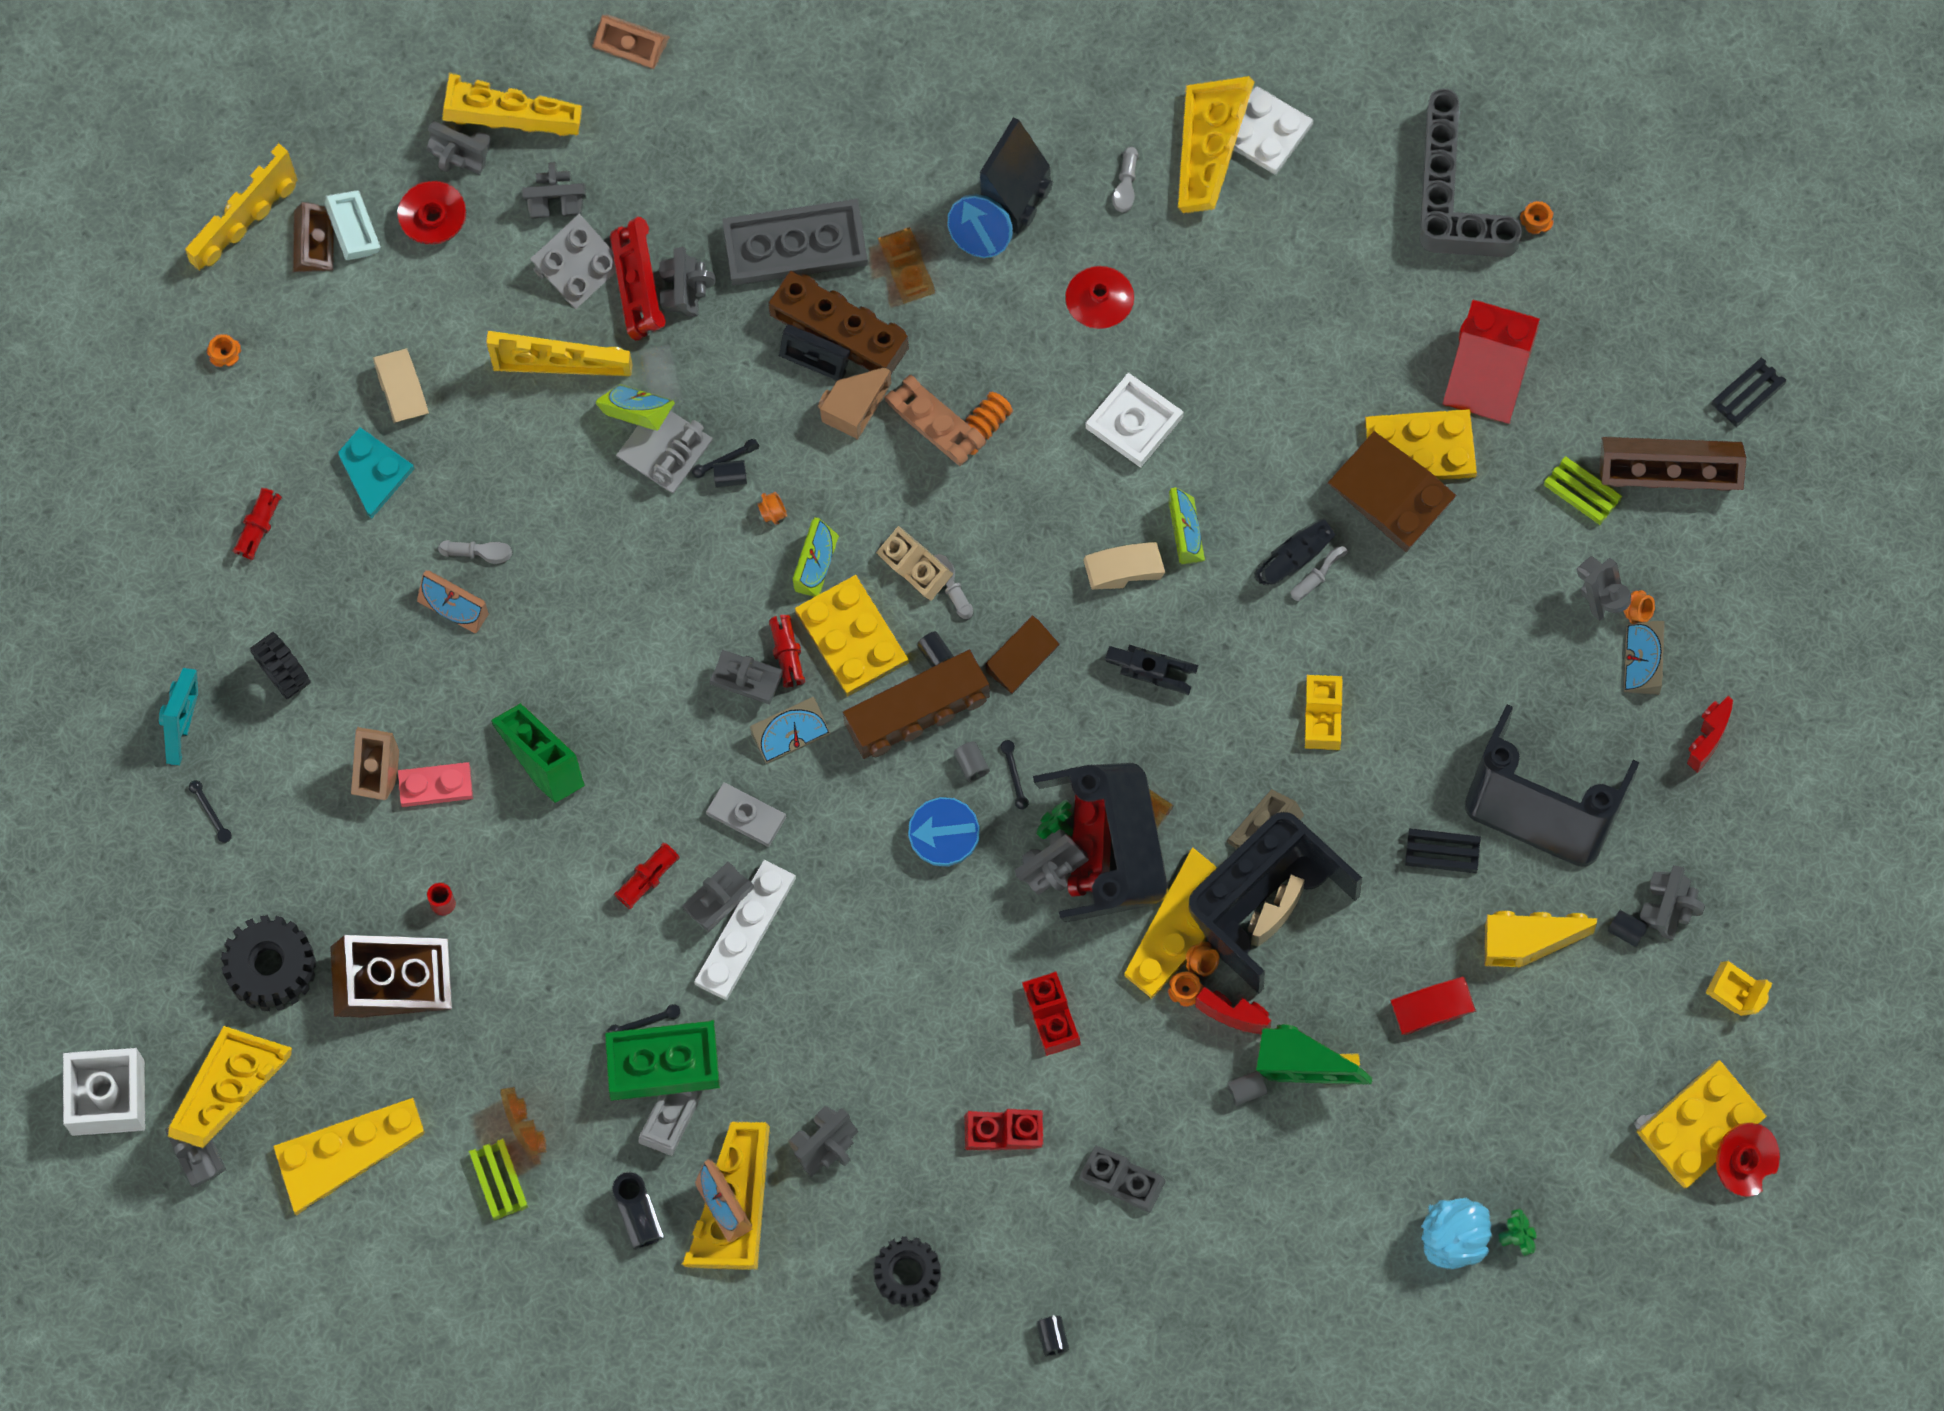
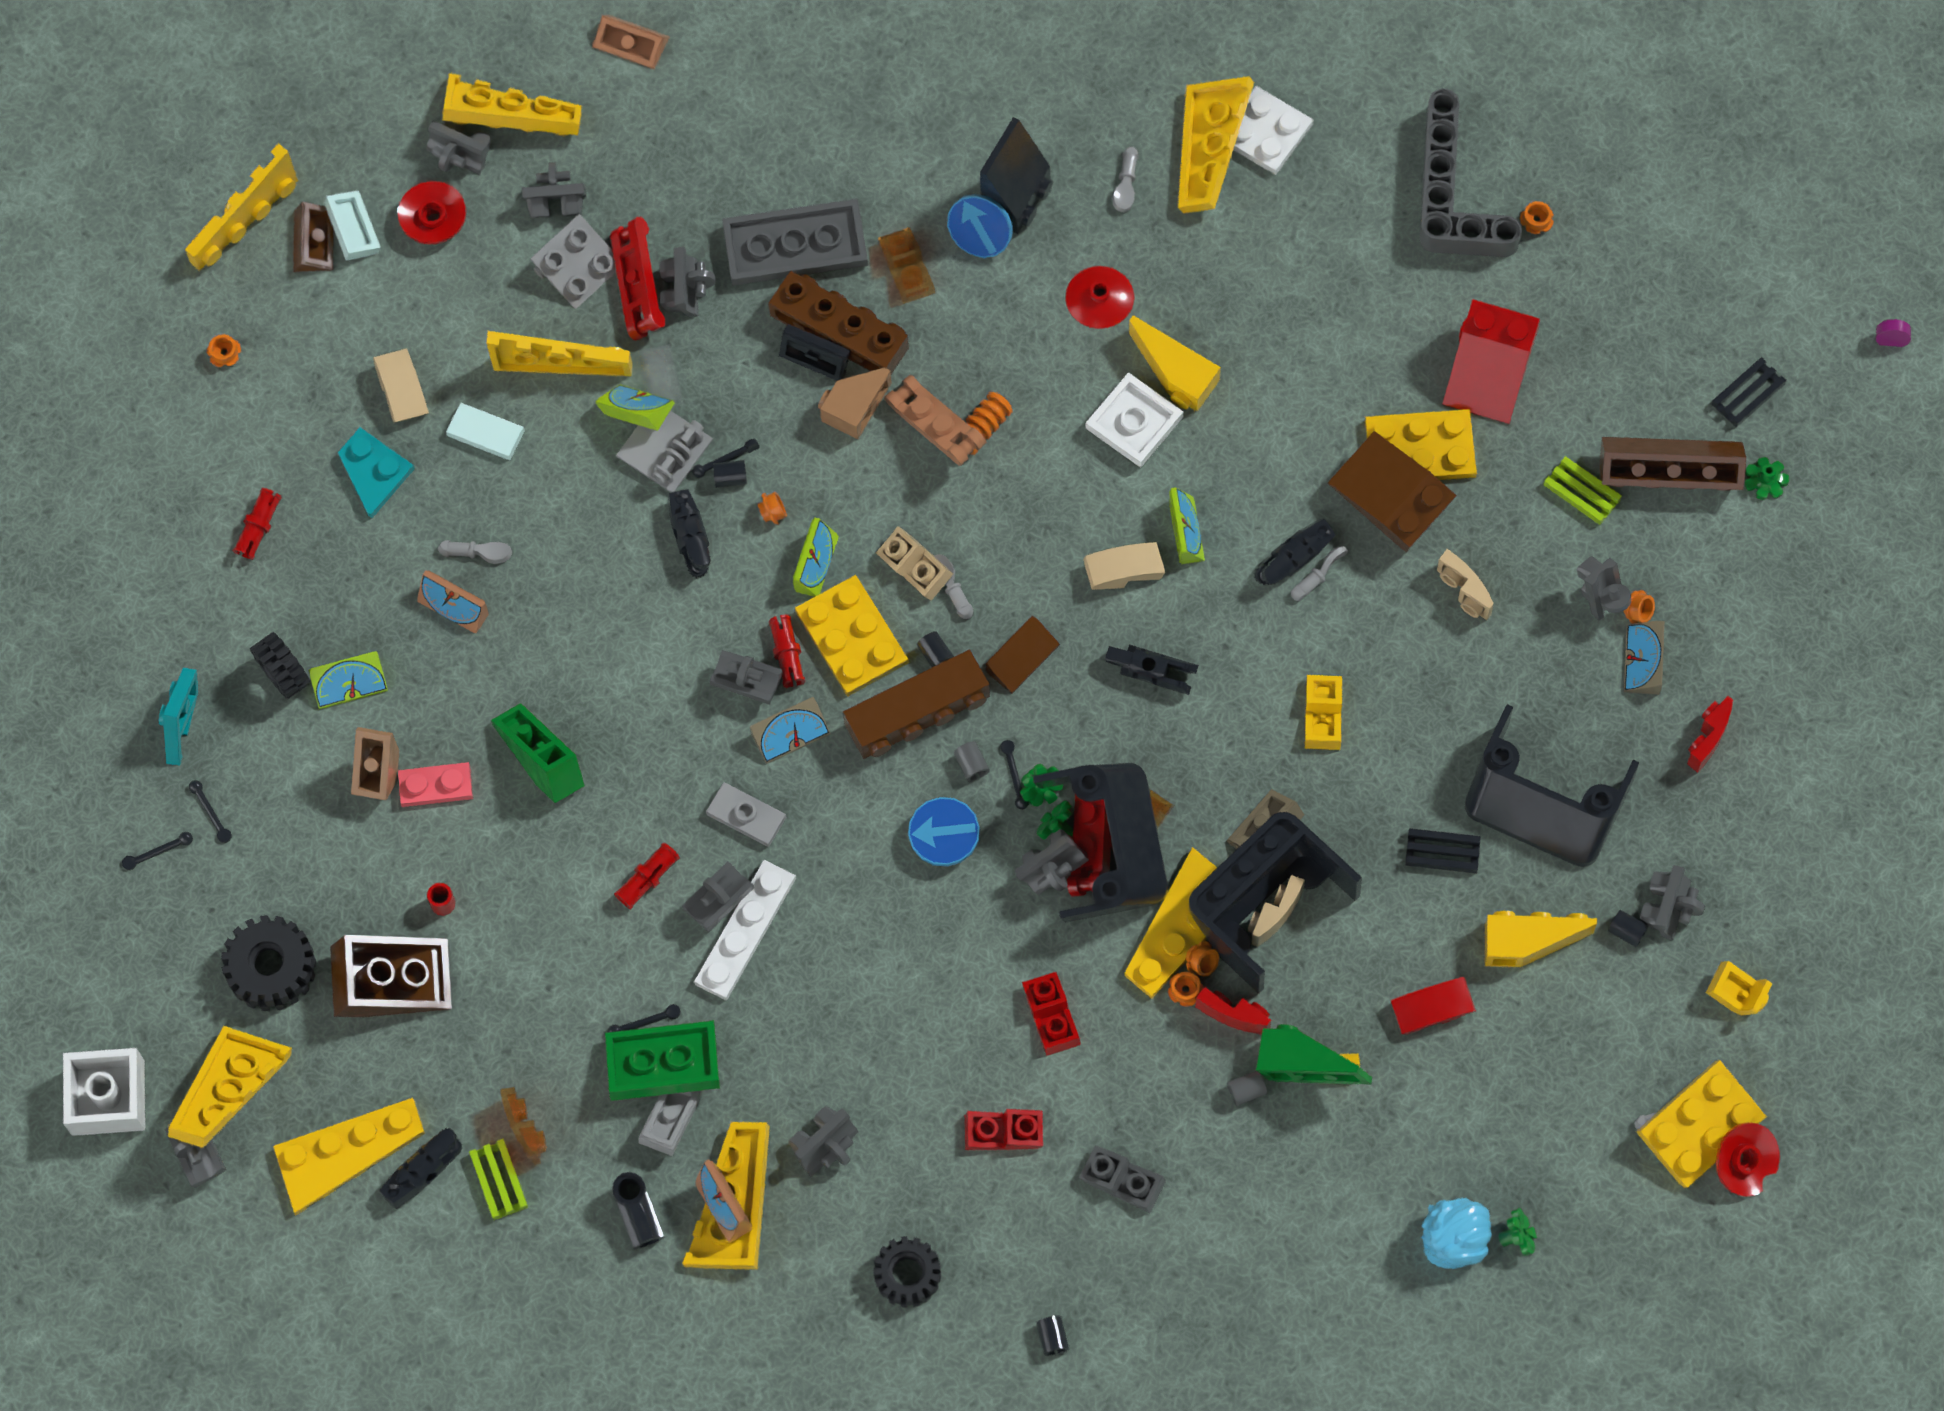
(130, 862): none -> black hinge
(348, 680): none -> slope
(421, 1168): none -> black hinge
(485, 431): none -> light aqua tile
(689, 532): none -> black hinge
(1033, 793): none -> green plant
(1180, 370): none -> yellow slope
(1473, 593): none -> tan slope
(1766, 478): none -> green plant
(1893, 333): none -> magenta tile

